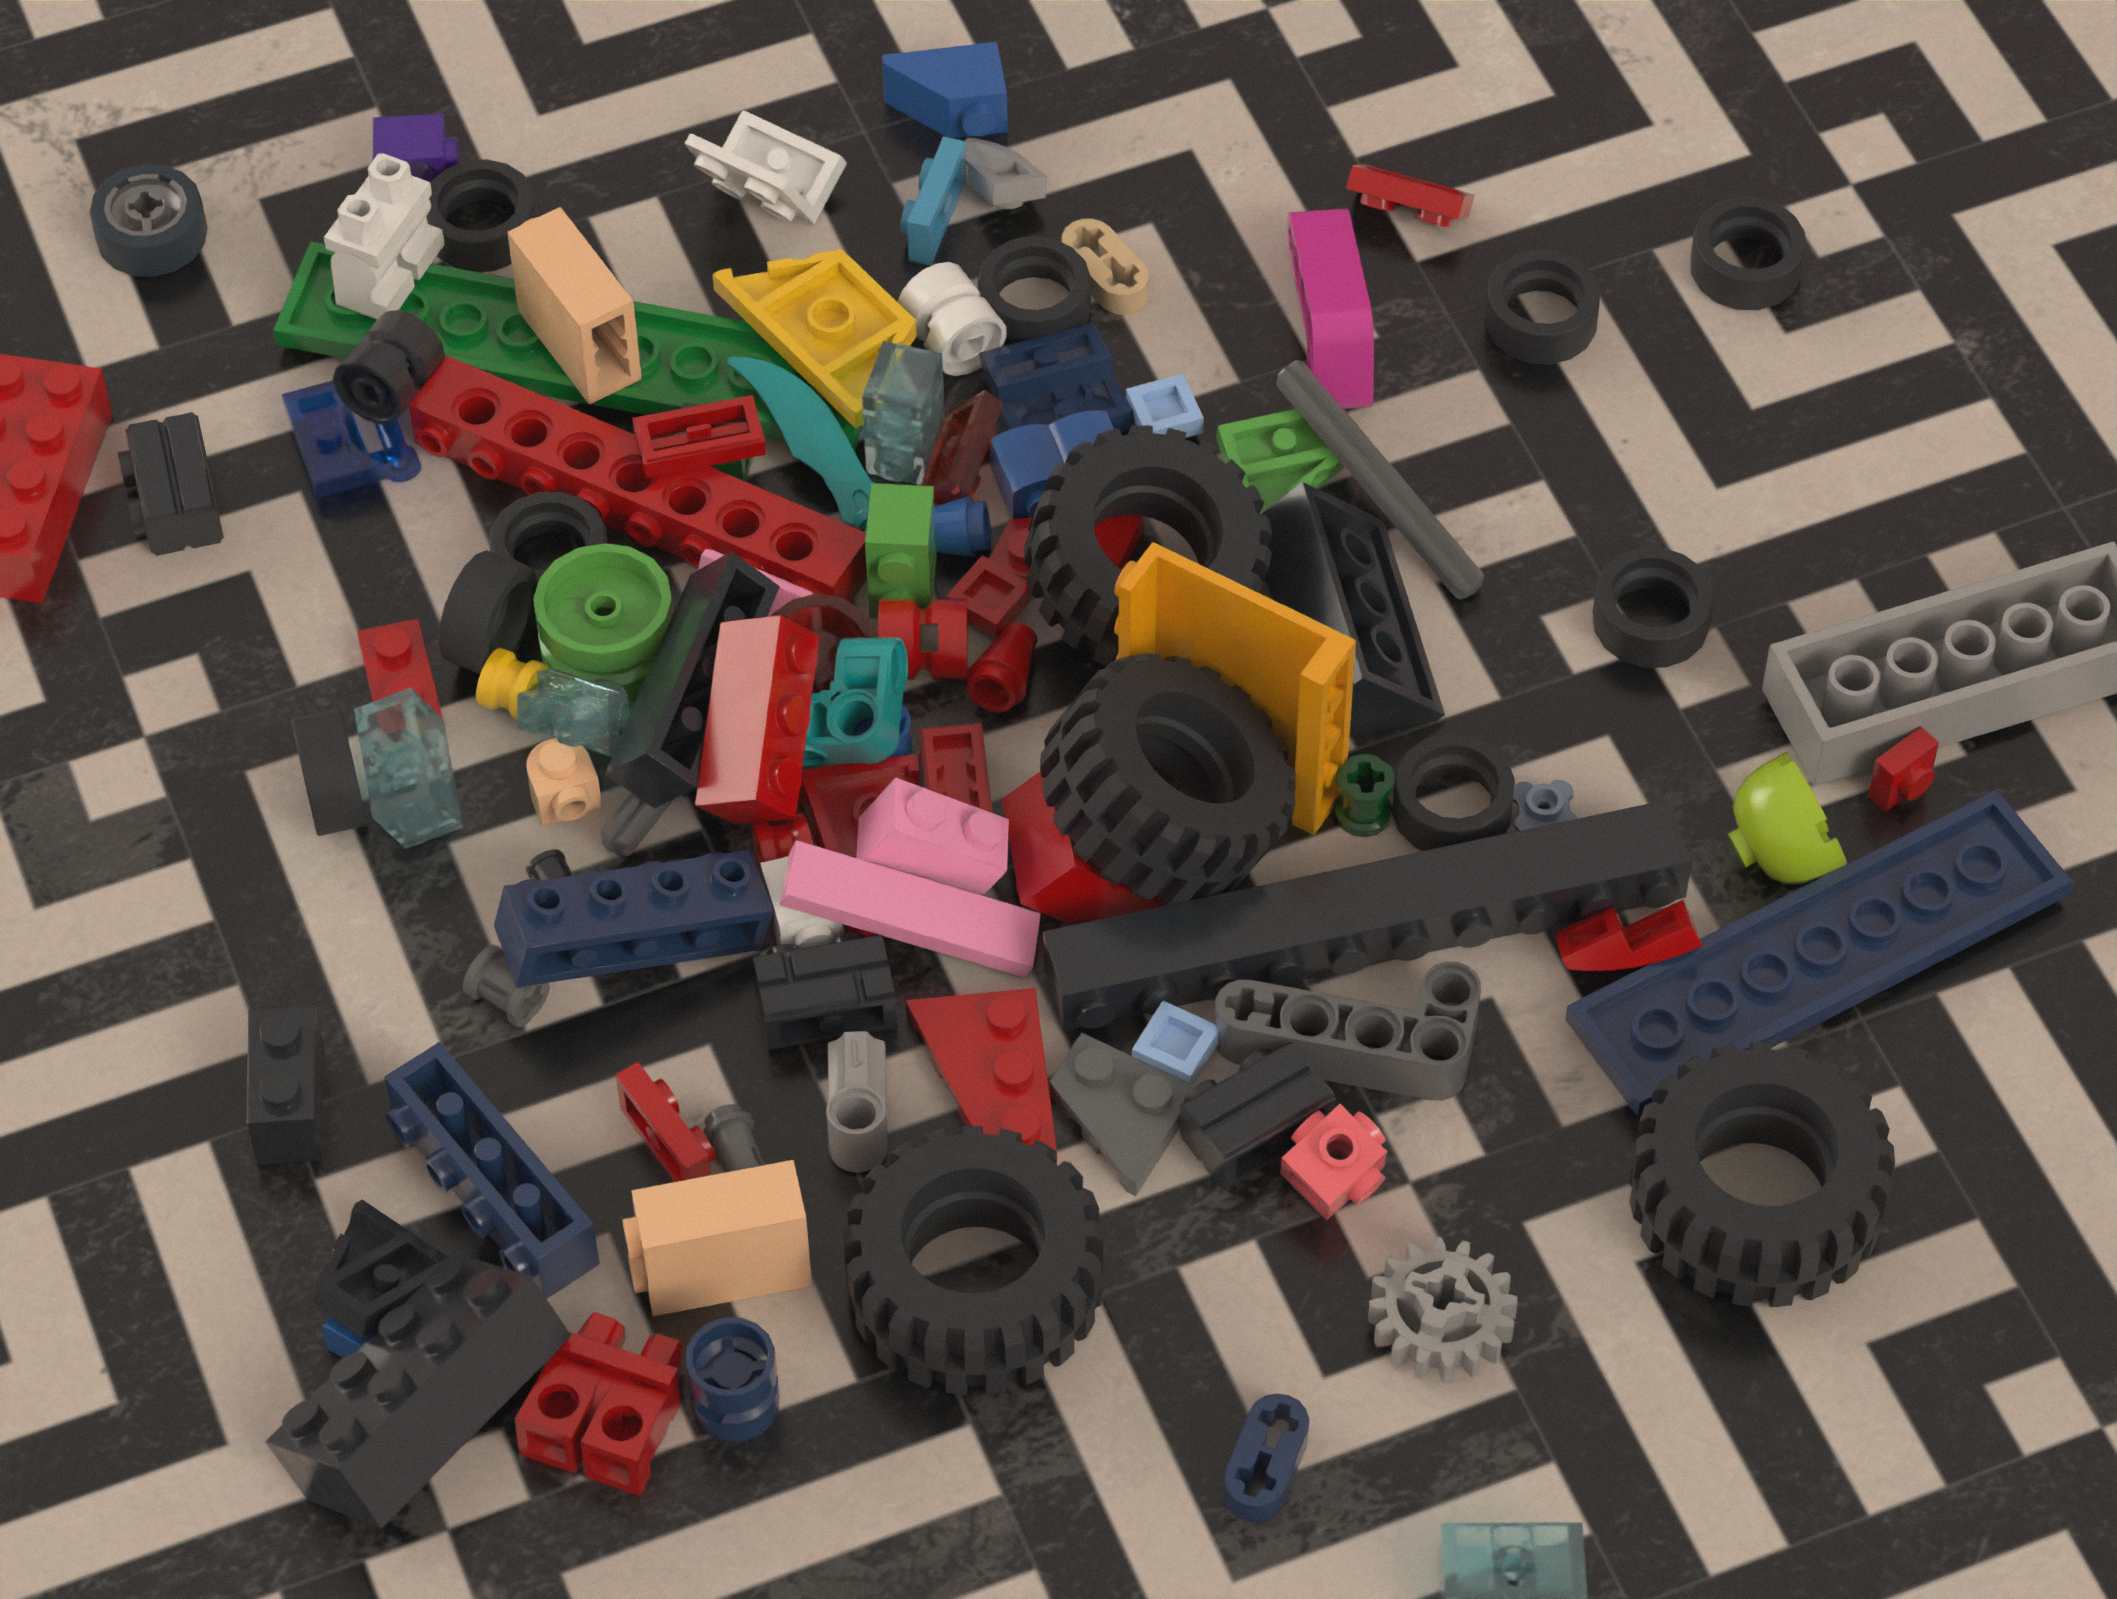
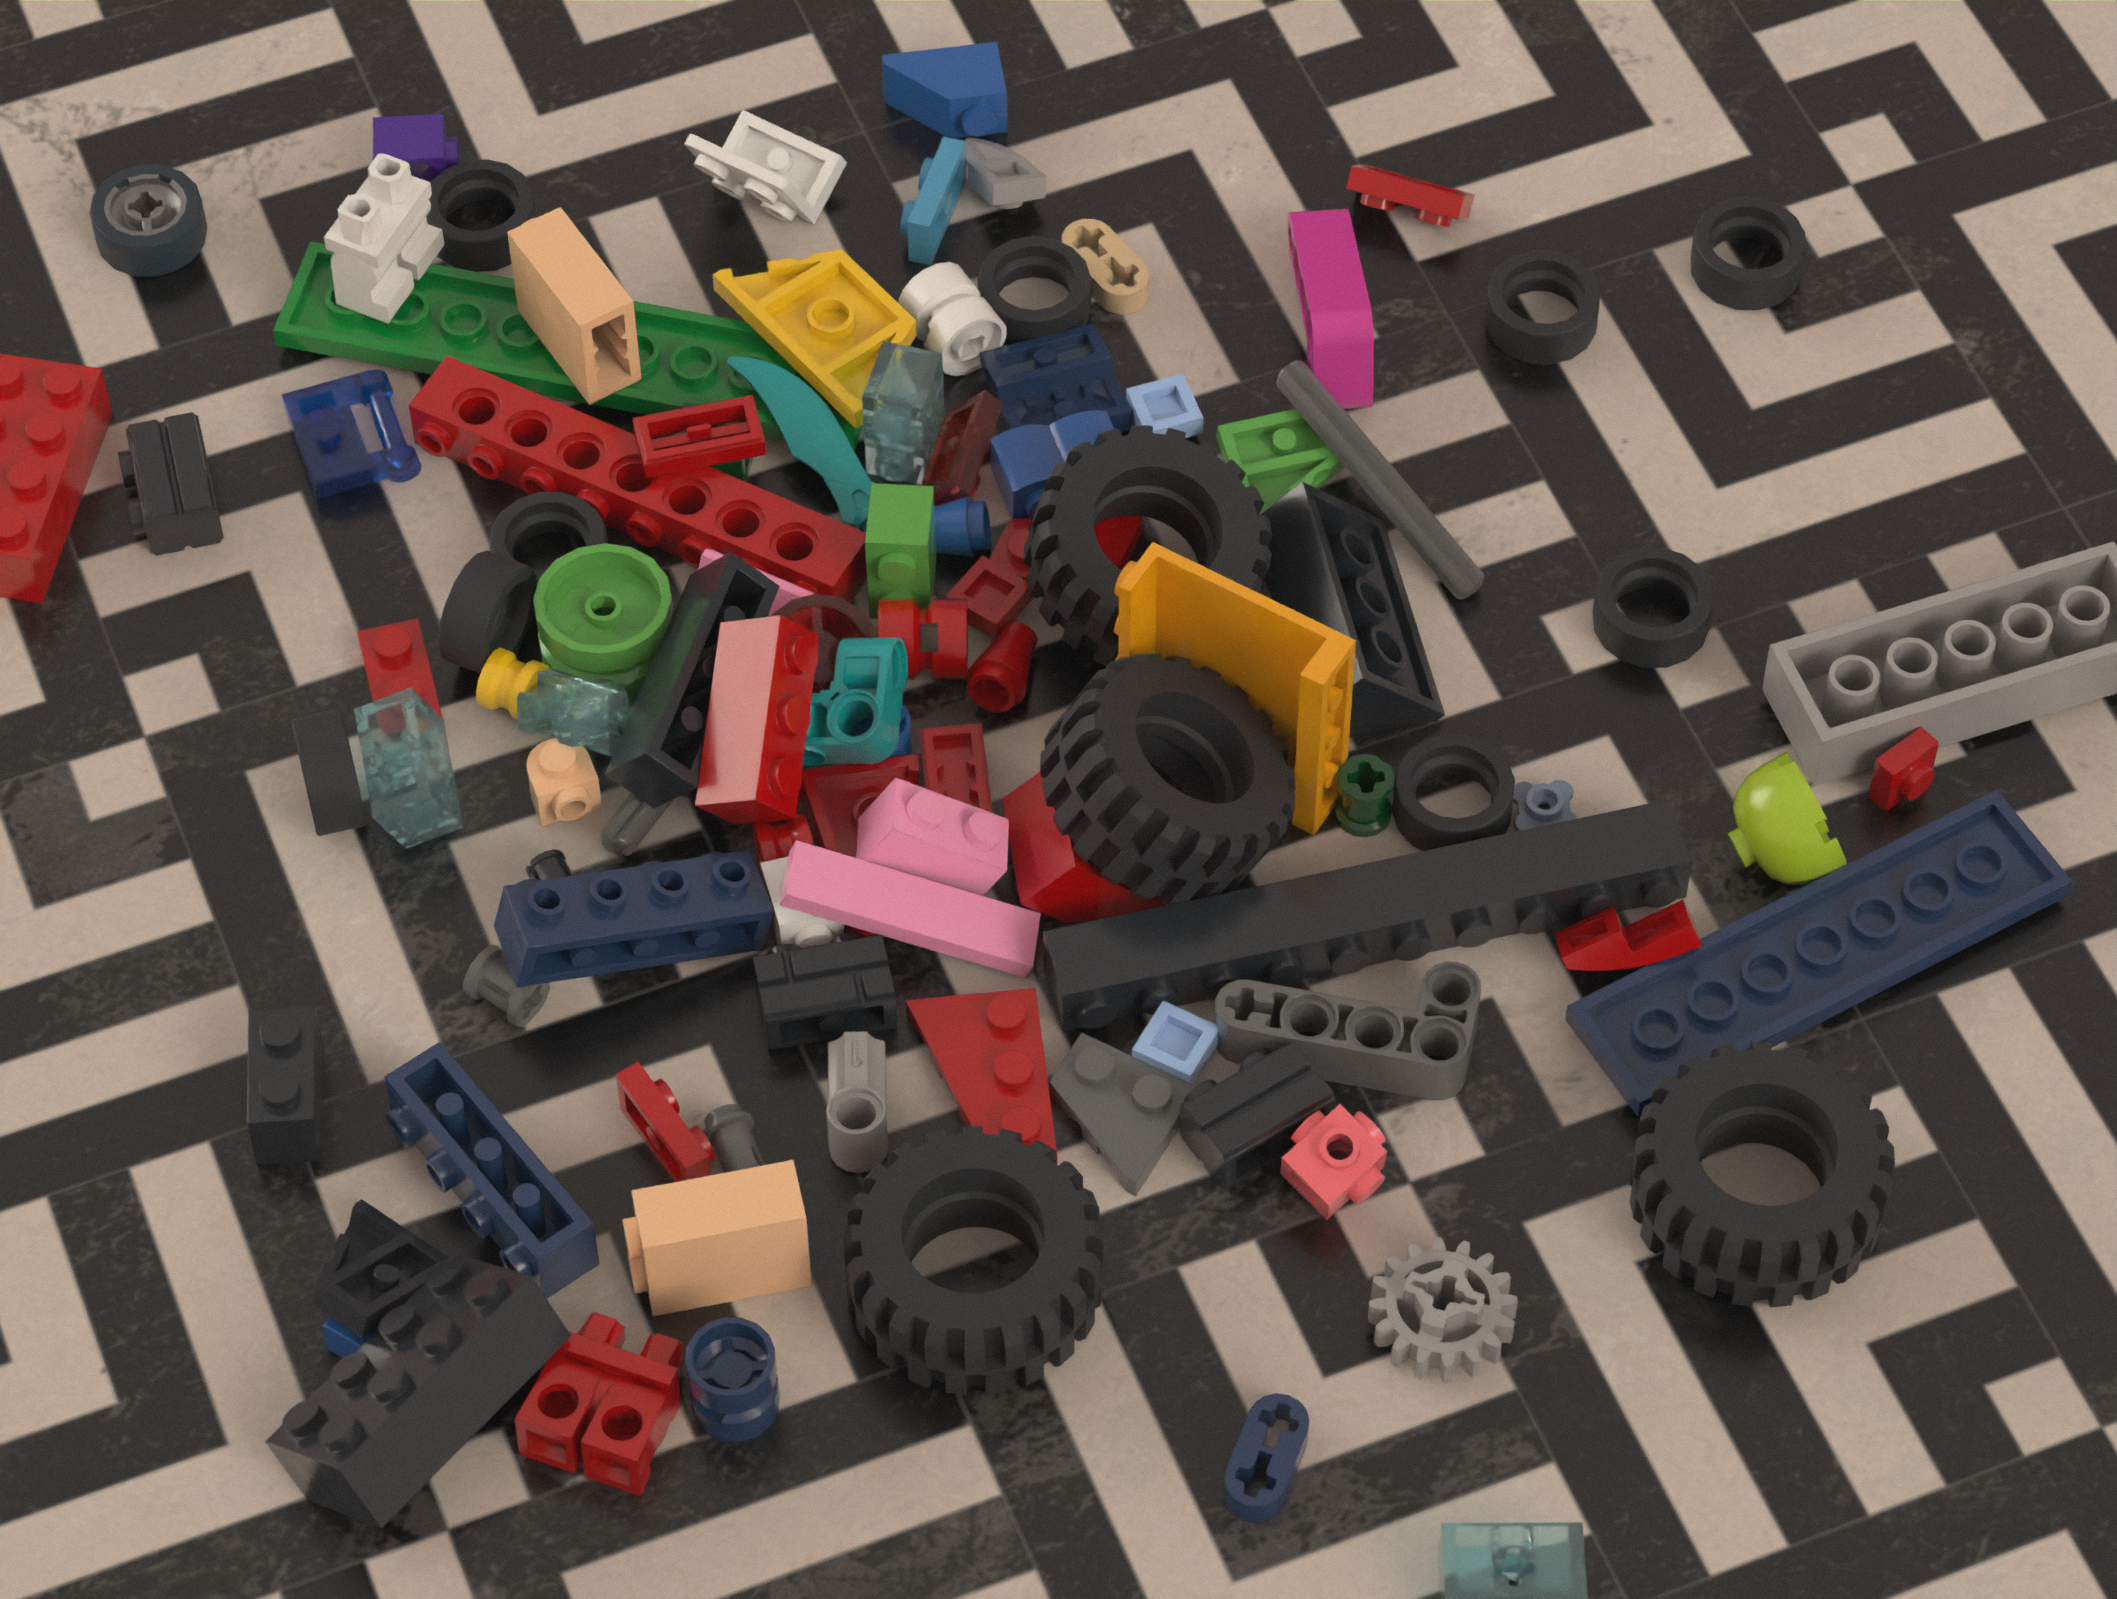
(388, 367): black wheel -> none

